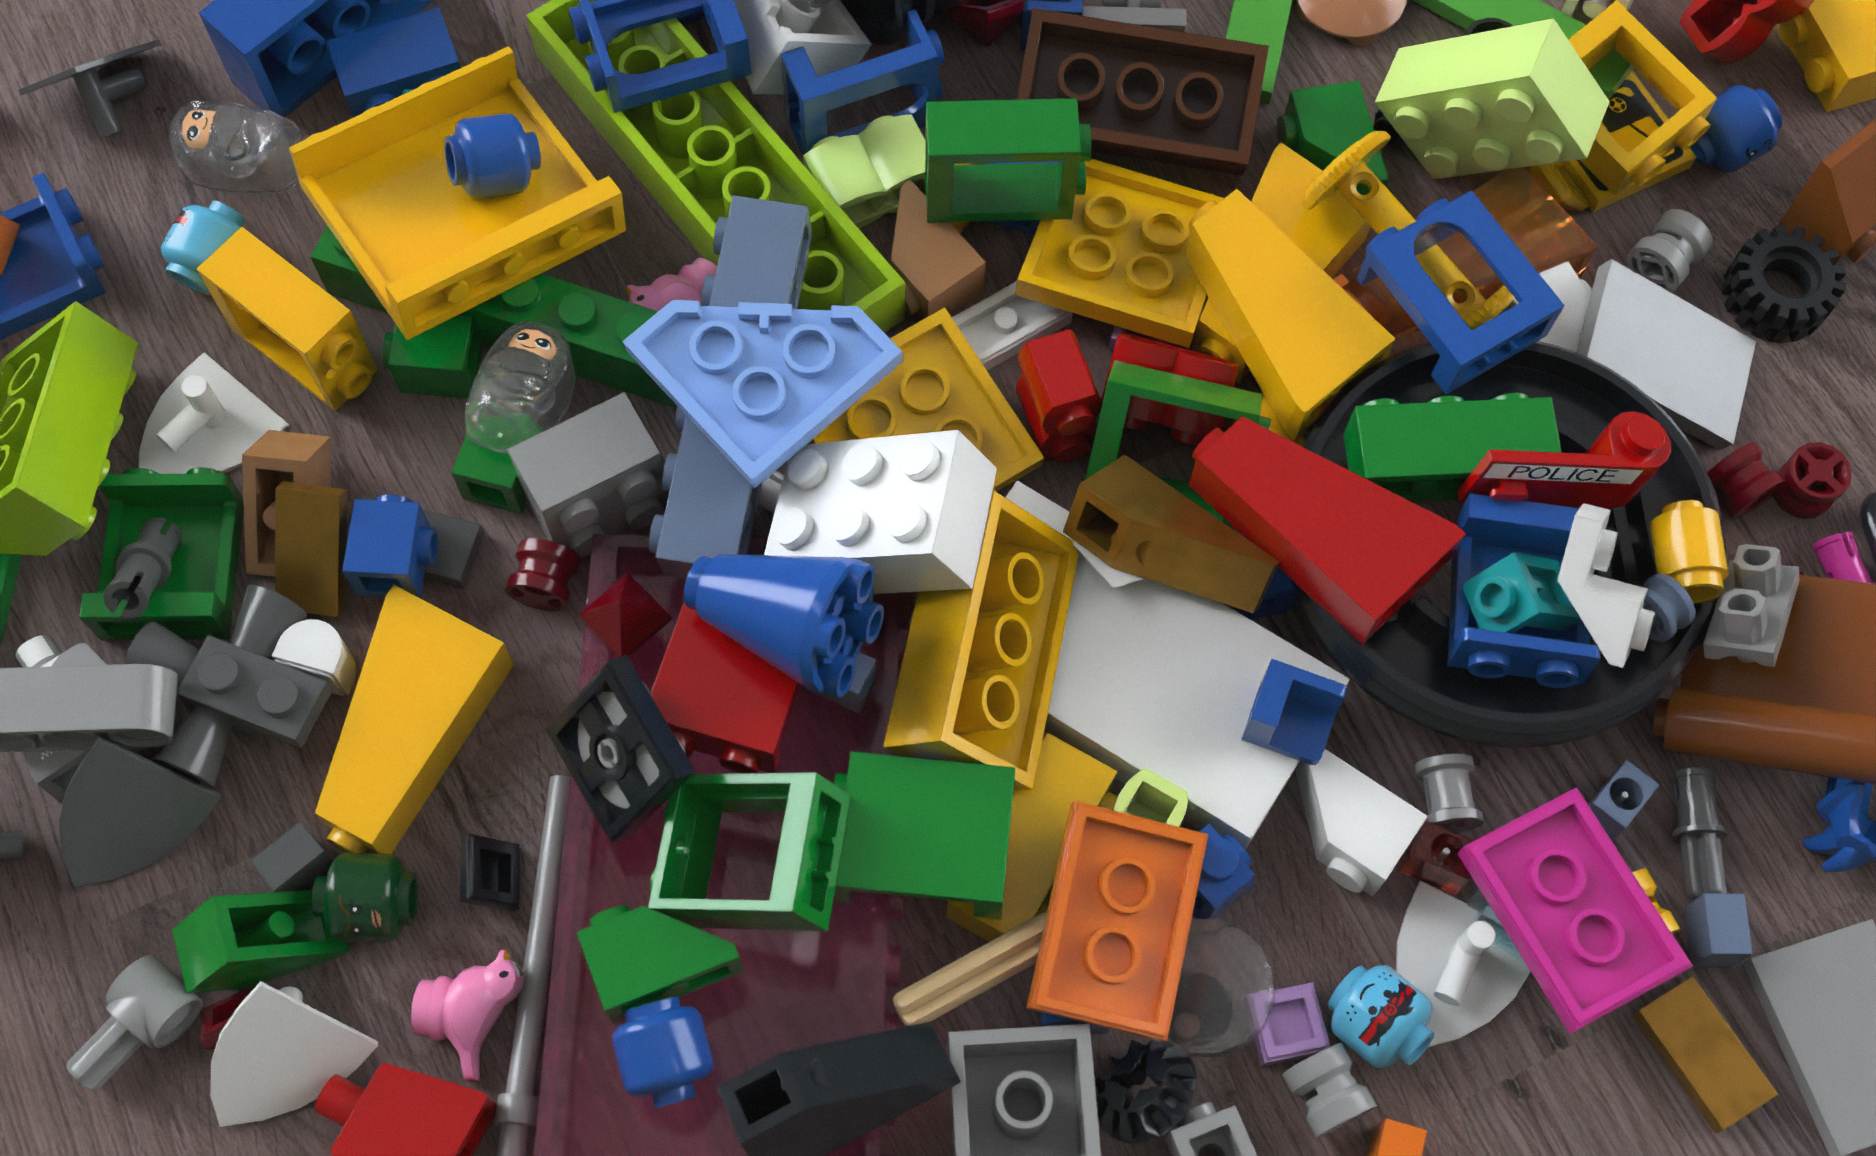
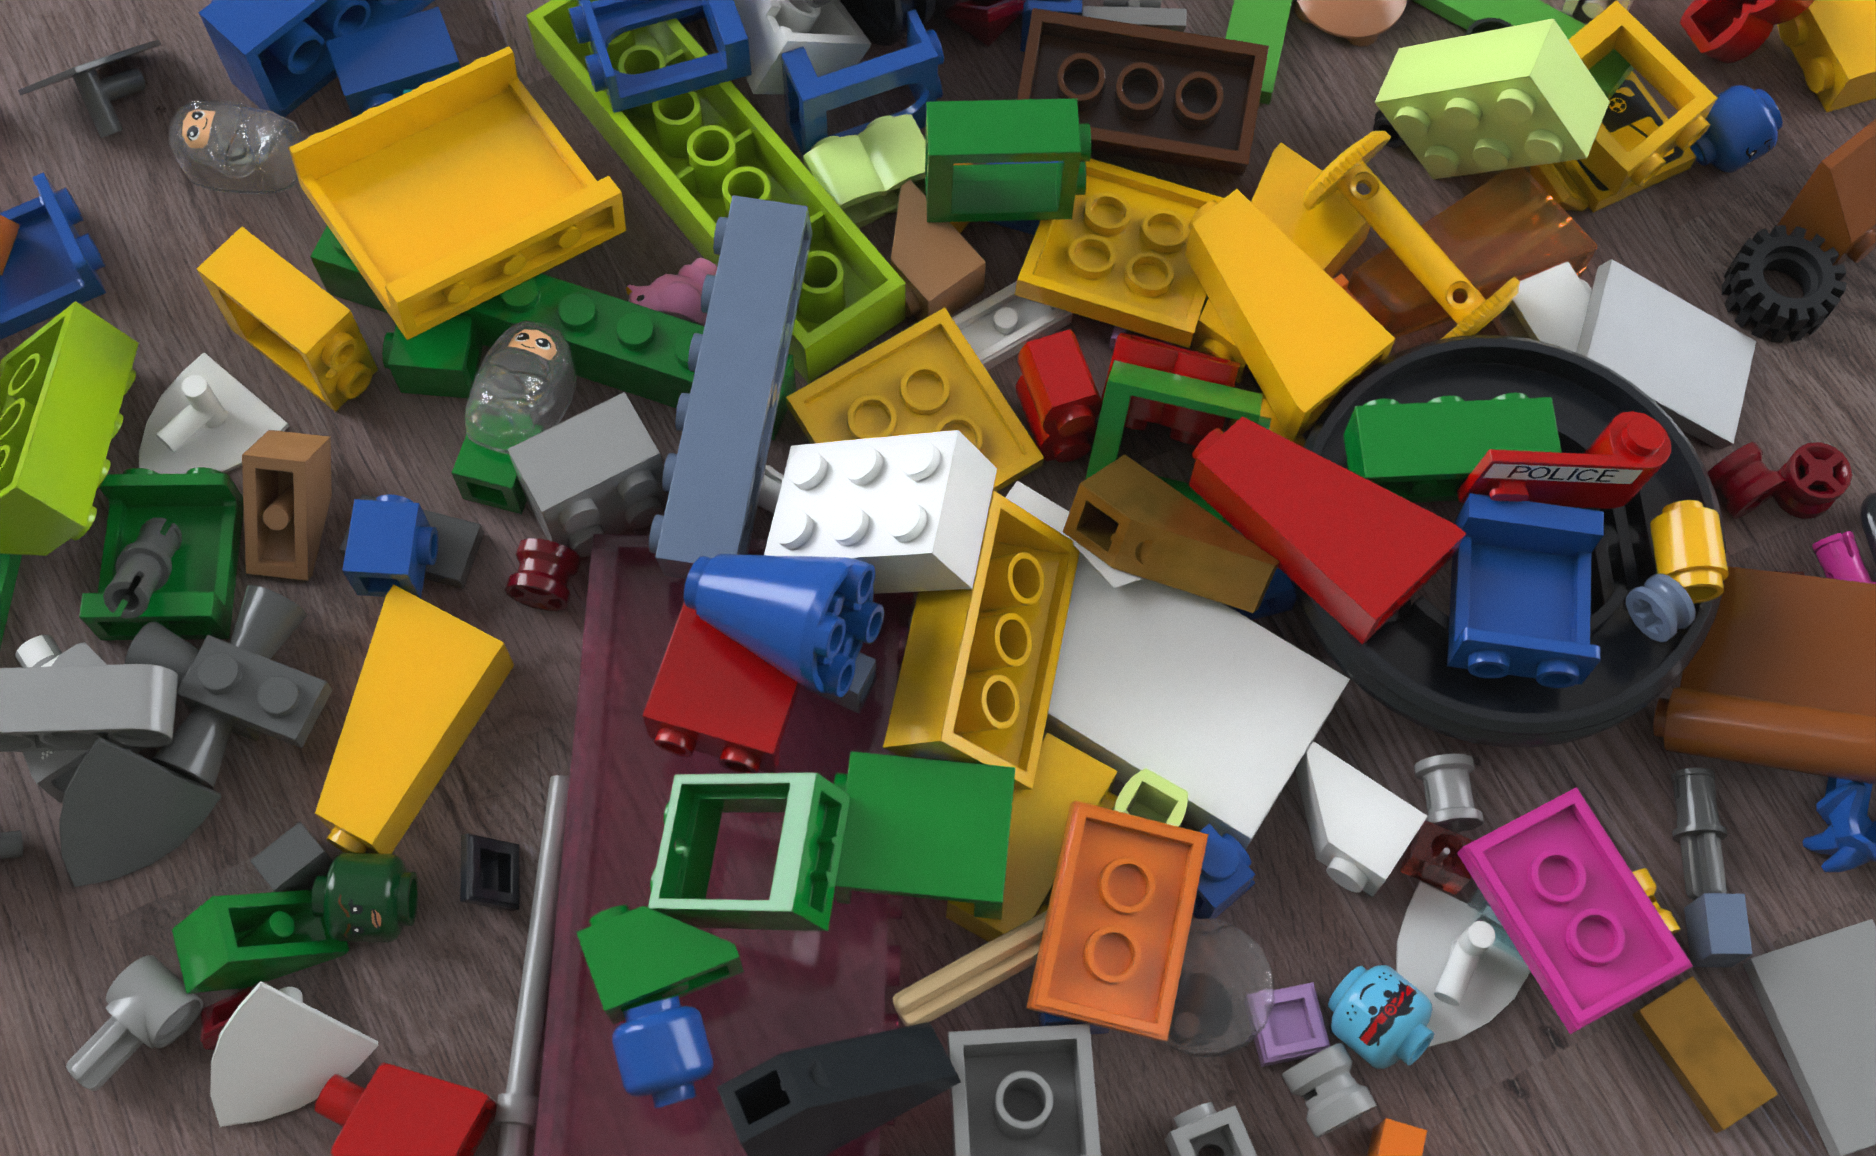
(195, 237): medium azure head -> none
(311, 546): pearl gold tile -> none
(318, 651): white brick -> none
(466, 1007): bright pink animal -> none
(491, 156): blue head -> none
(620, 749): black piece -> none
(625, 616): dark red slope -> none
(762, 372): light blue plate -> none
(1153, 1109): black gear -> none
(1293, 712): blue panel -> none
(1325, 123): green slope -> none
(1461, 350): blue panel -> none
(1520, 594): teal bracket -> none
(1606, 606): white slope -> none
(1622, 798): sand blue piece -> none
(1674, 245): light grey wheel -> none
(1753, 608): light grey hips -> none

